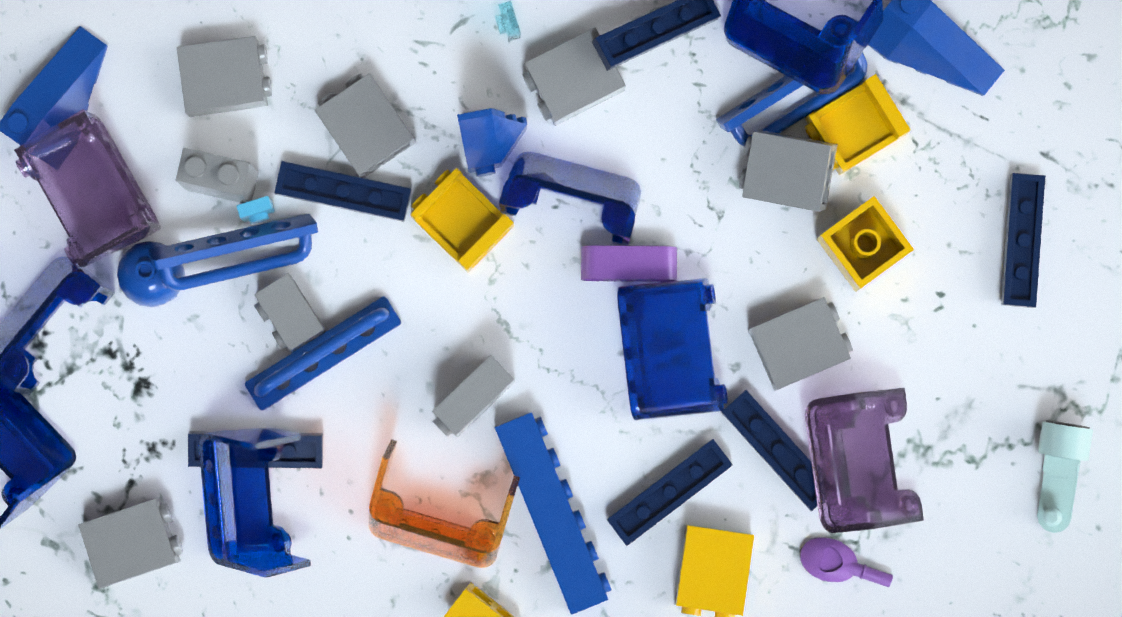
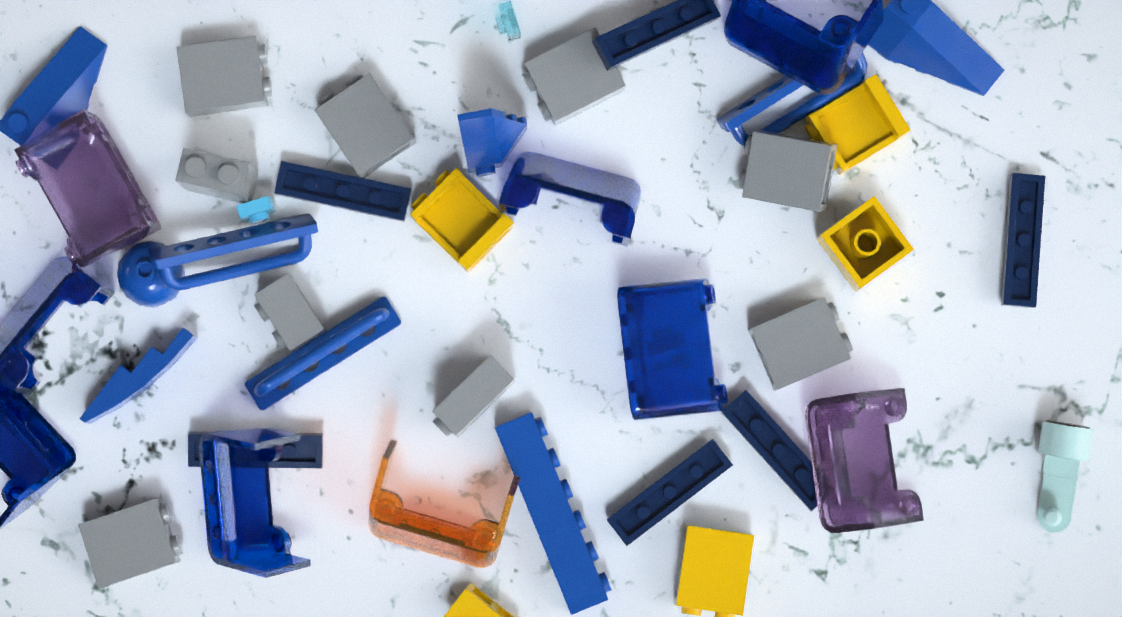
(128, 384): none -> blue slope
(629, 263): medium lavender beam -> none
(836, 562): medium lavender piece -> none

